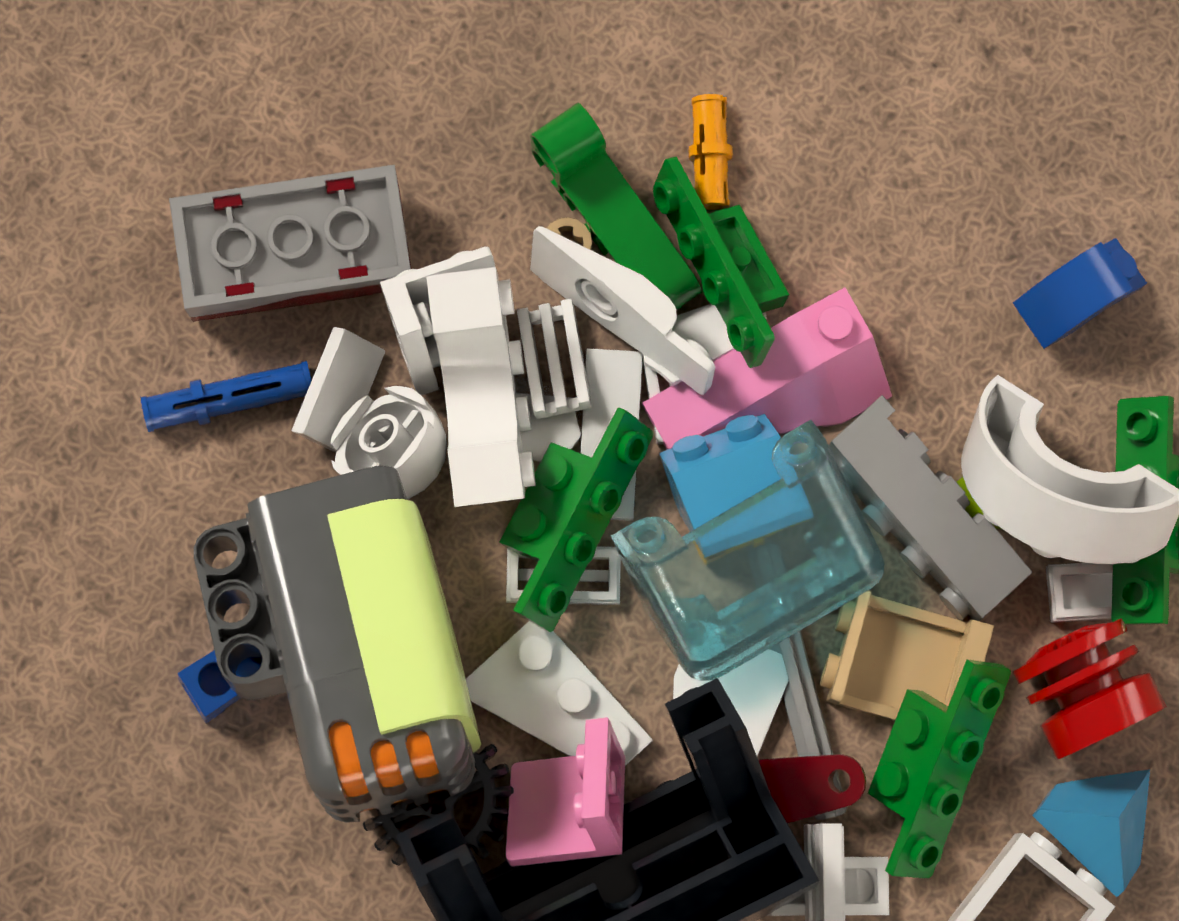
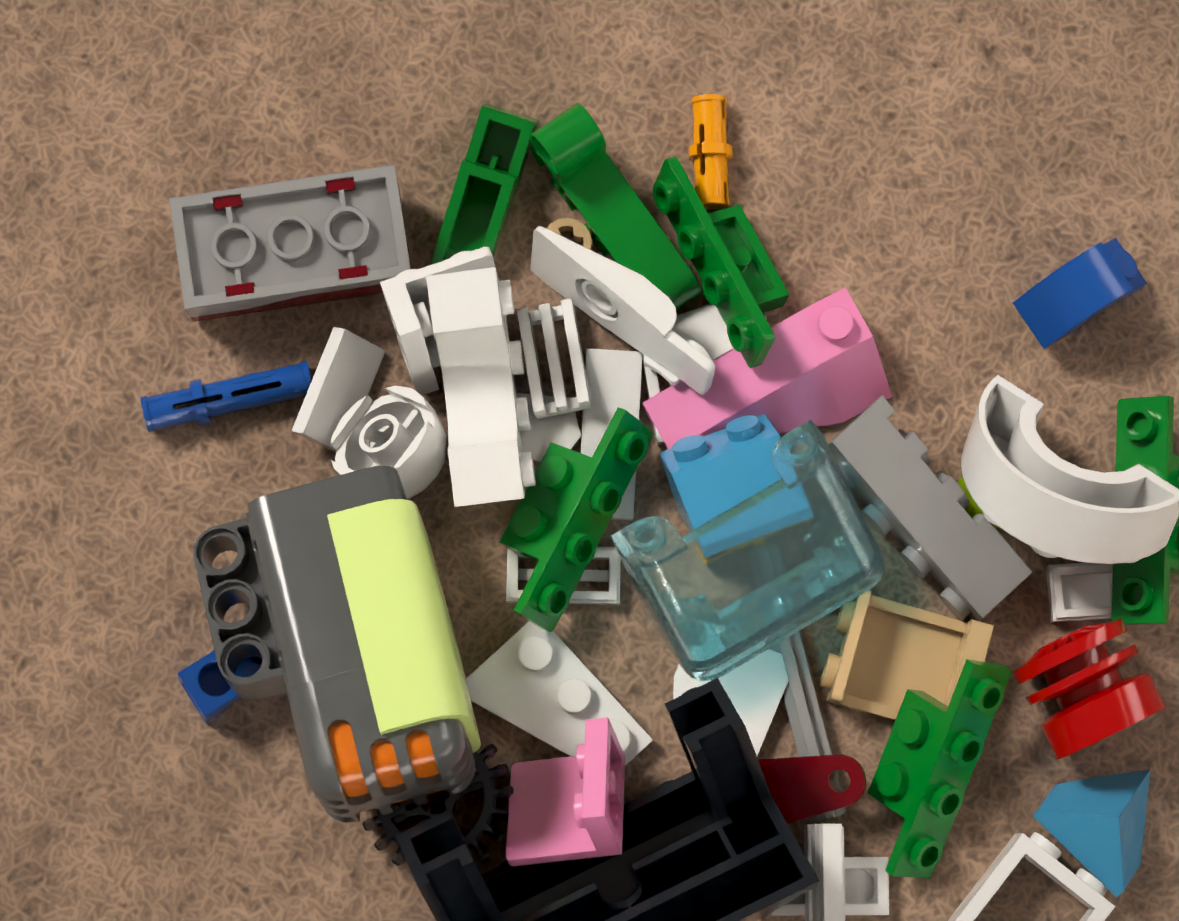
(486, 182): none -> green slope

